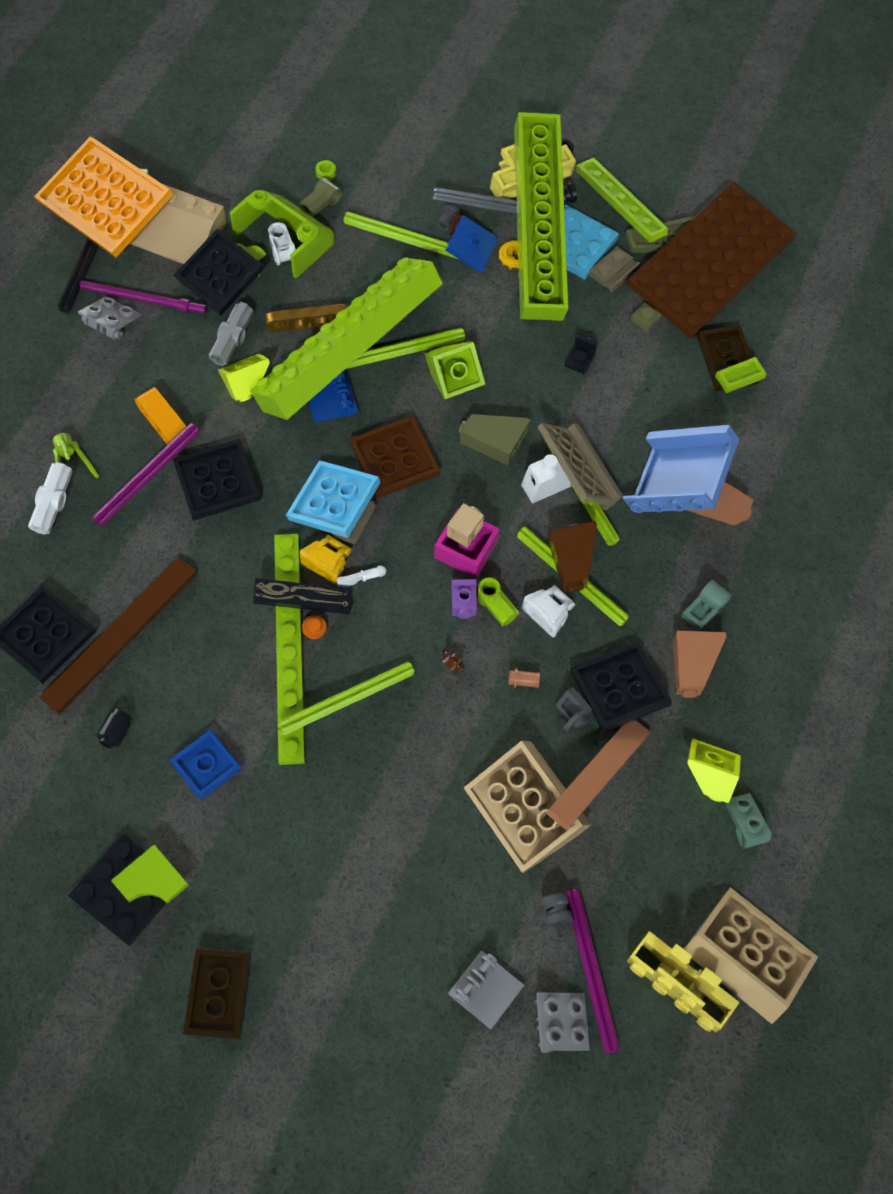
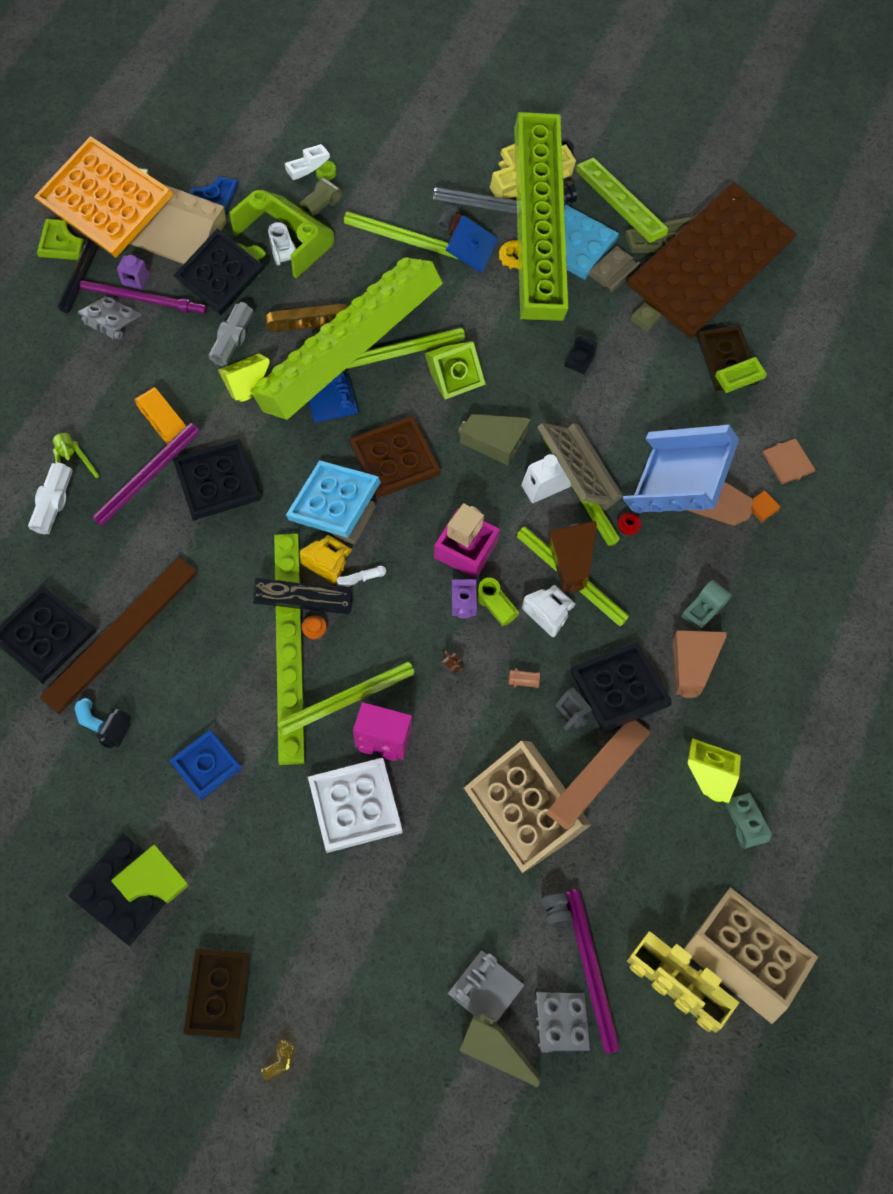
(58, 241): none -> lime tile
(84, 715): none -> medium azure arm
(133, 266): none -> medium lavender brick
(219, 192): none -> blue tile
(282, 1061): none -> clear yellow arm
(312, 159): none -> white slope
(355, 805): none -> white plate
(382, 731): none -> dark pink brick
(493, 1046): none -> olive slope
(629, 529): none -> red plate
(764, 506): none -> orange tile
(788, 461): none -> nougat piece

